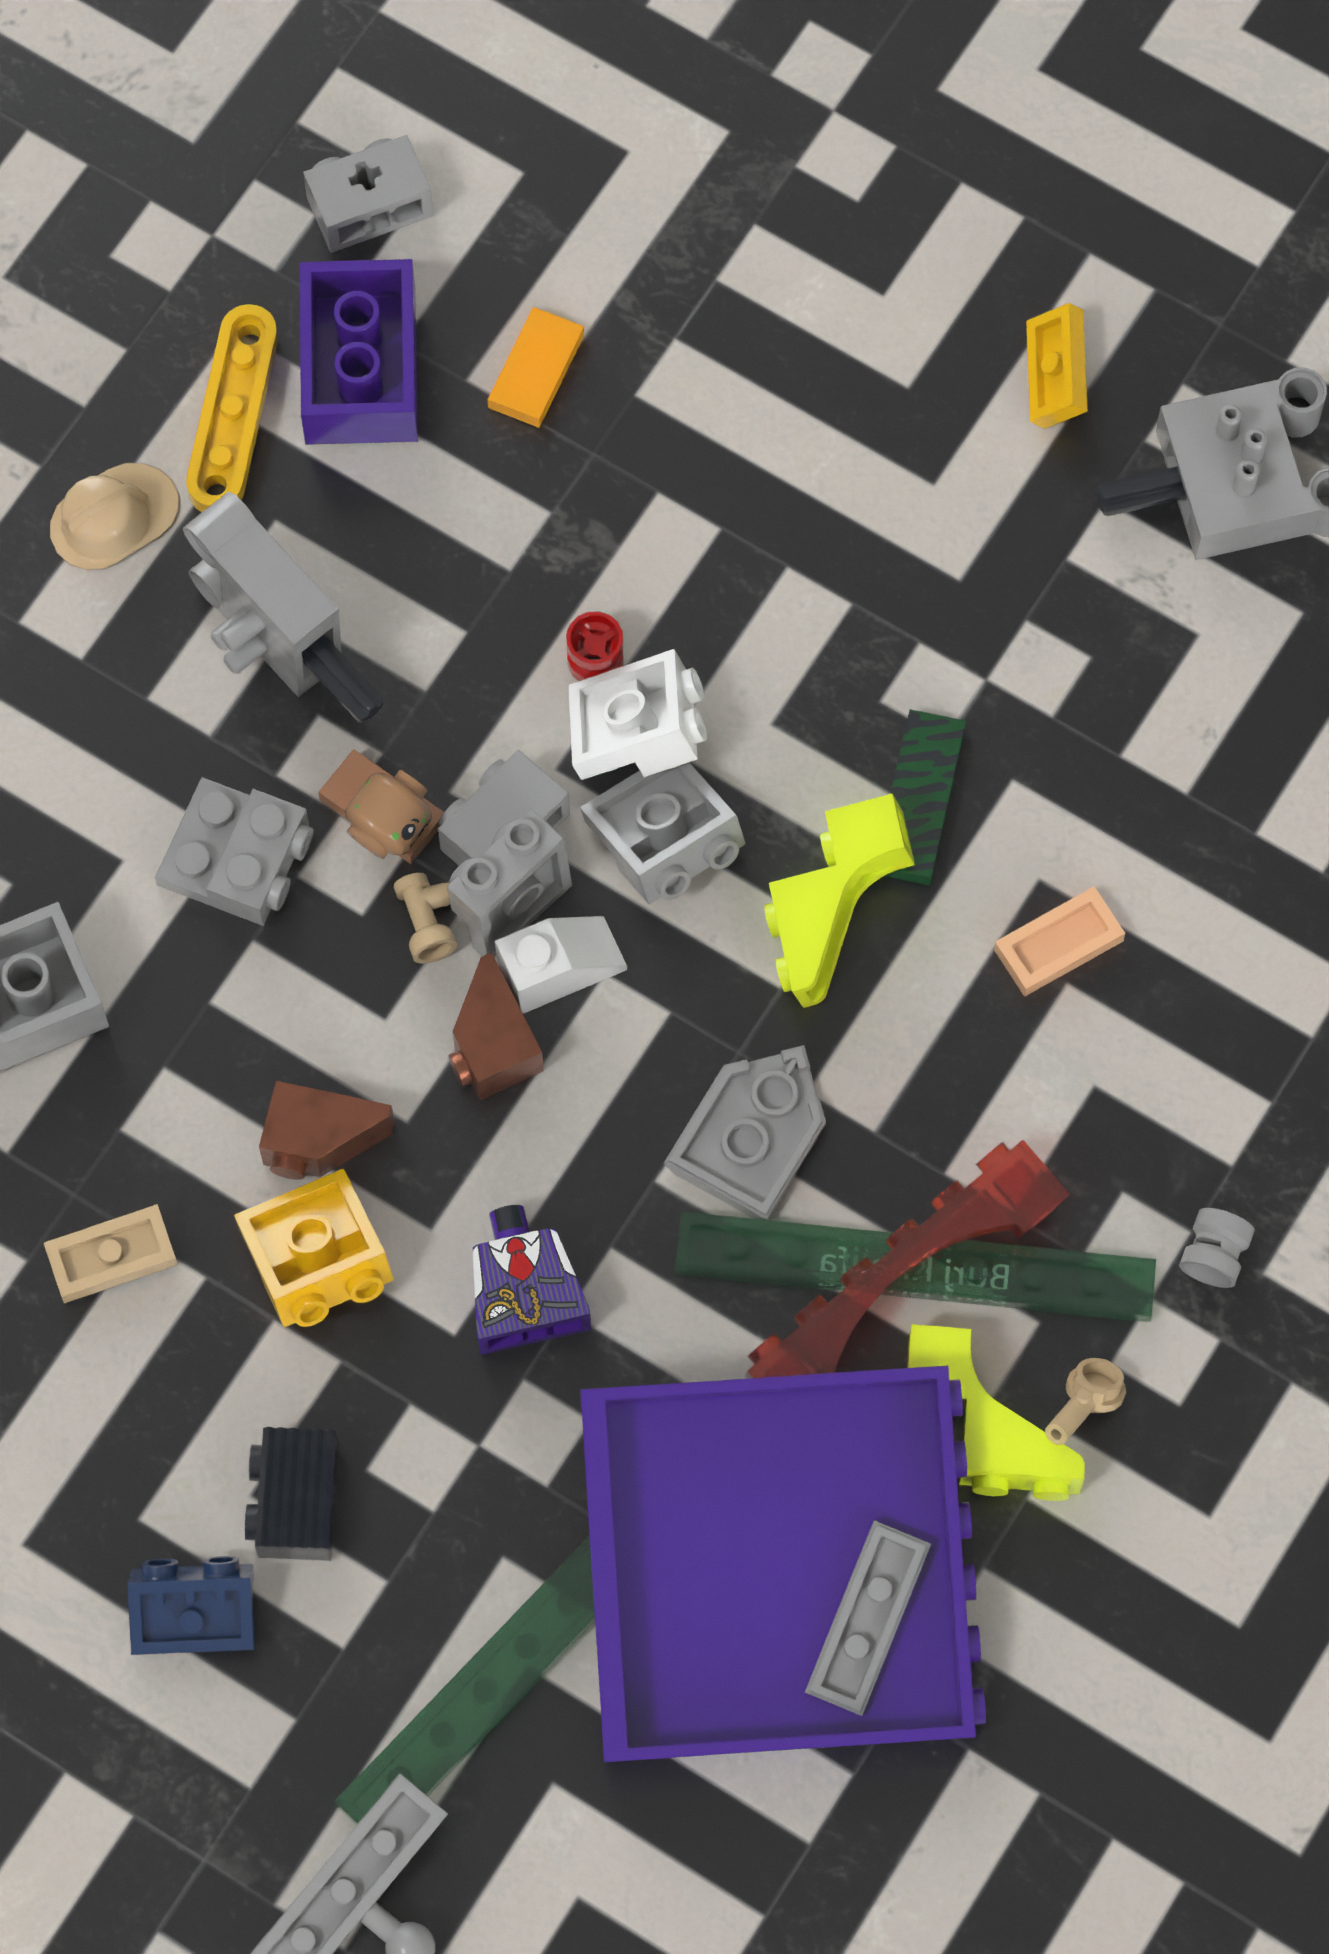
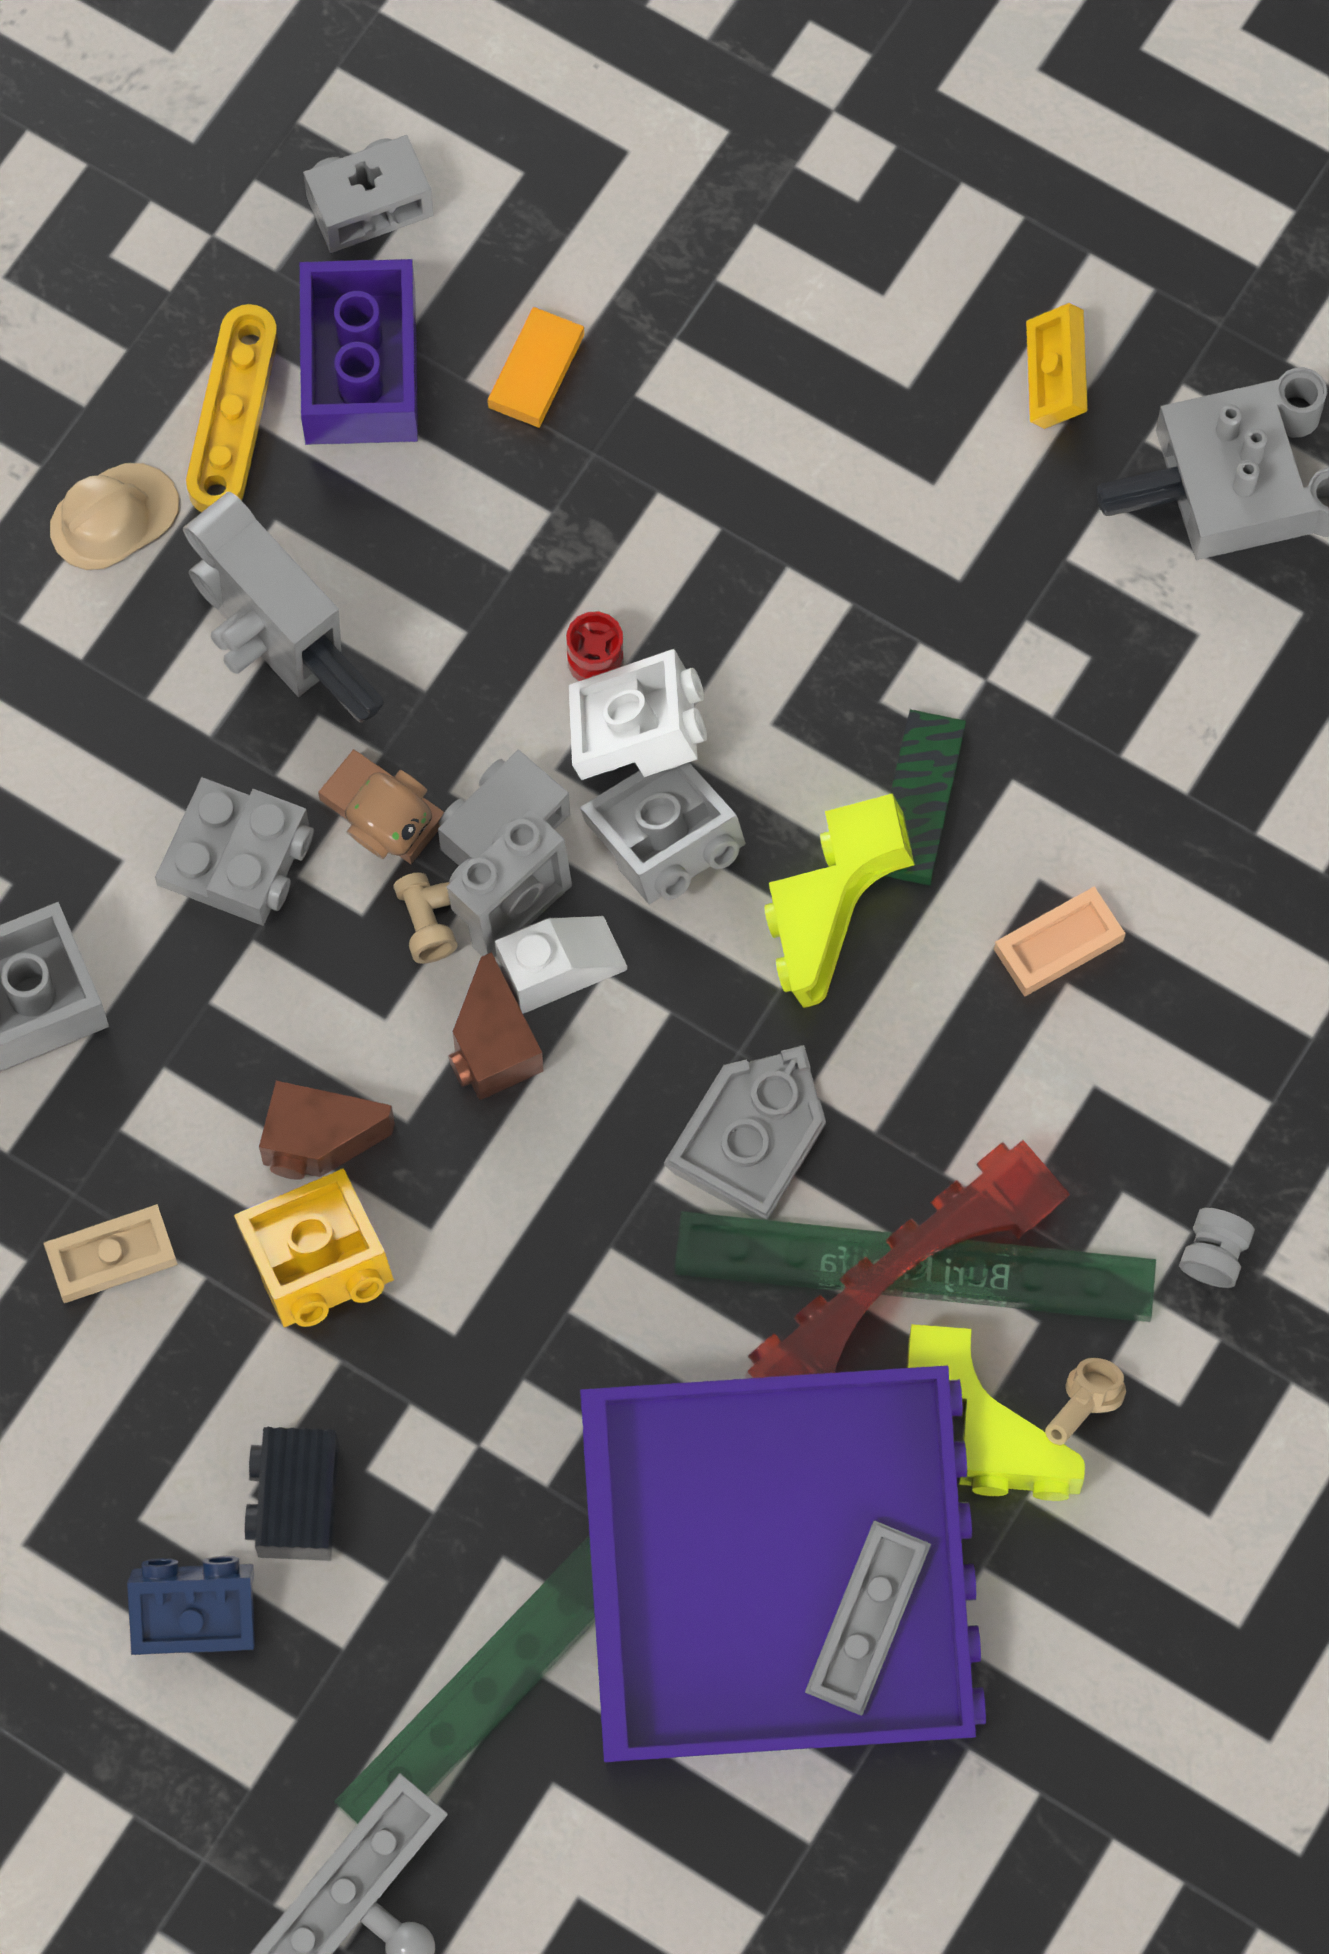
(524, 1286): torso -> none

